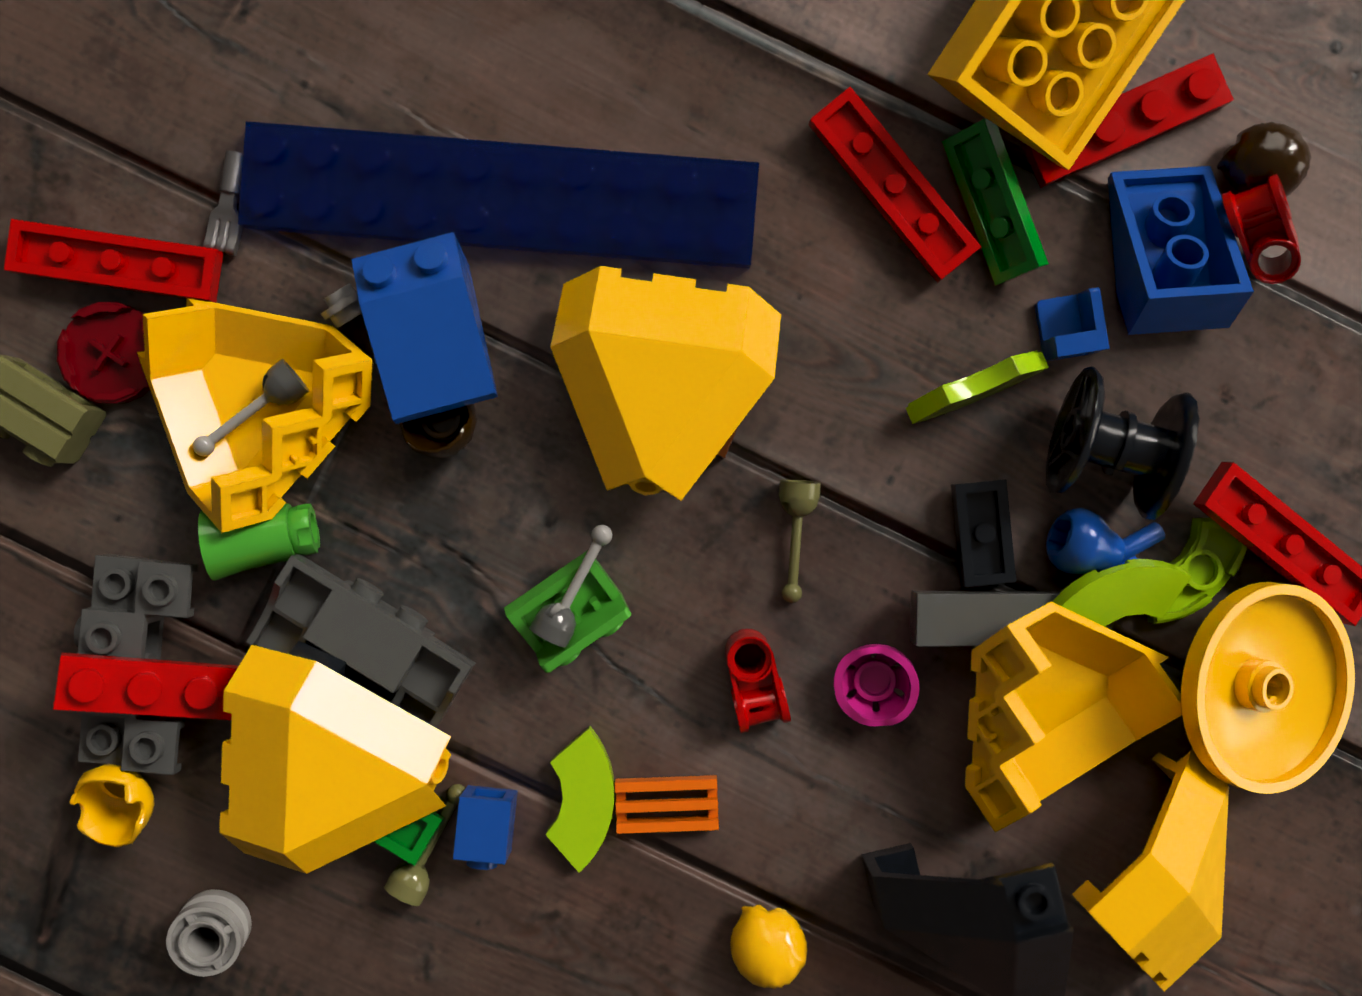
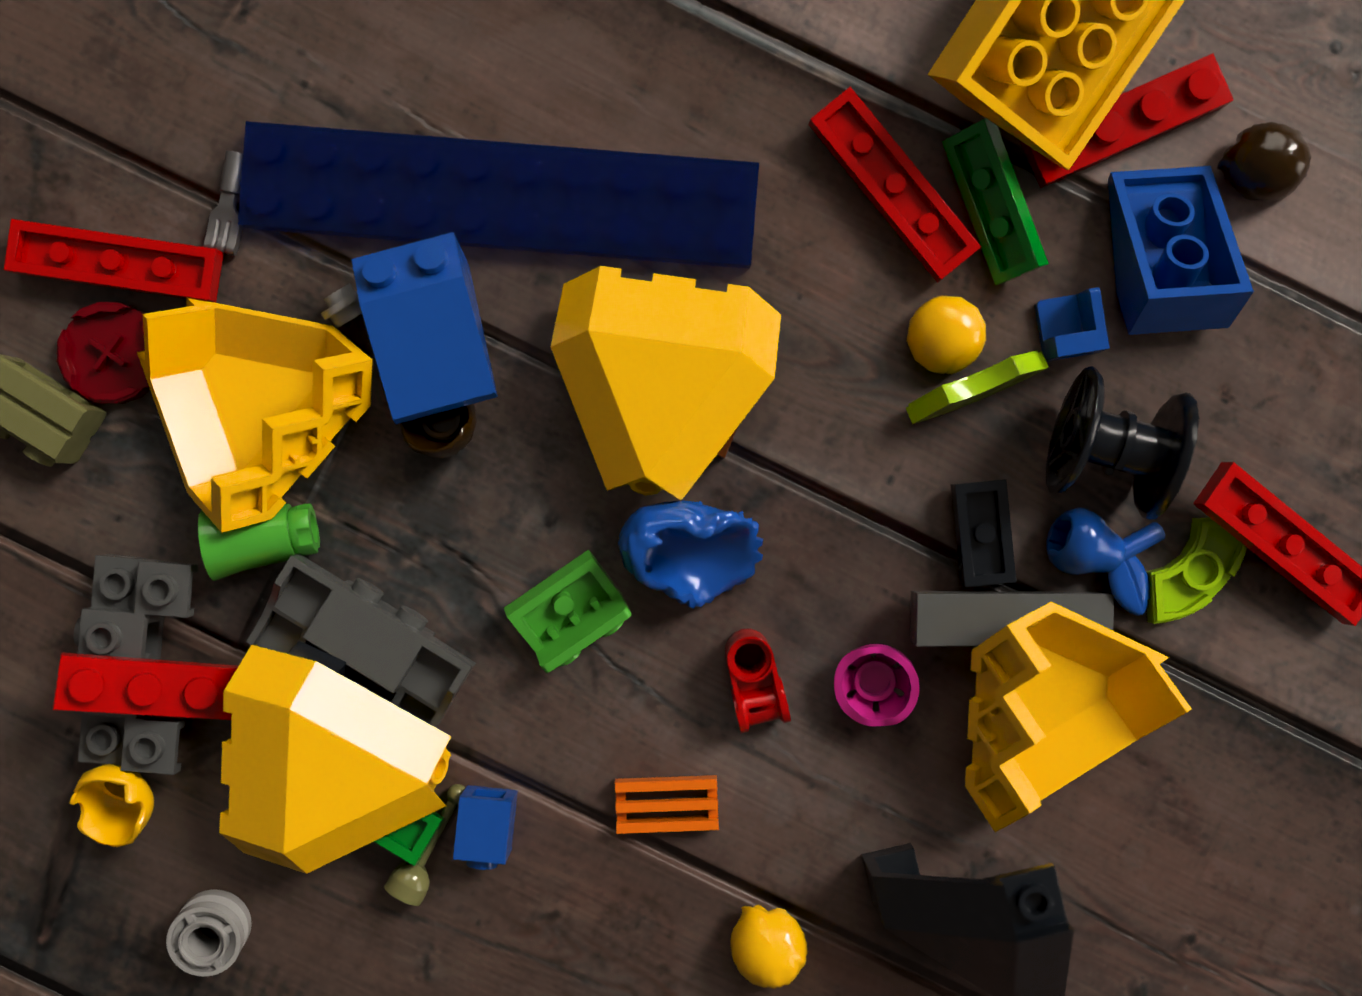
(280, 386): hinge -> none
(556, 620): hinge -> none
(587, 799): lime tile -> none
(689, 549): none -> blue piece
(798, 500): olive hinge -> none
(946, 334): none -> yellow hair
(1125, 590): lime tile -> none
(1171, 897): yellow panel -> none
(1264, 220): red piece -> none
(1268, 687): yellow dish -> none

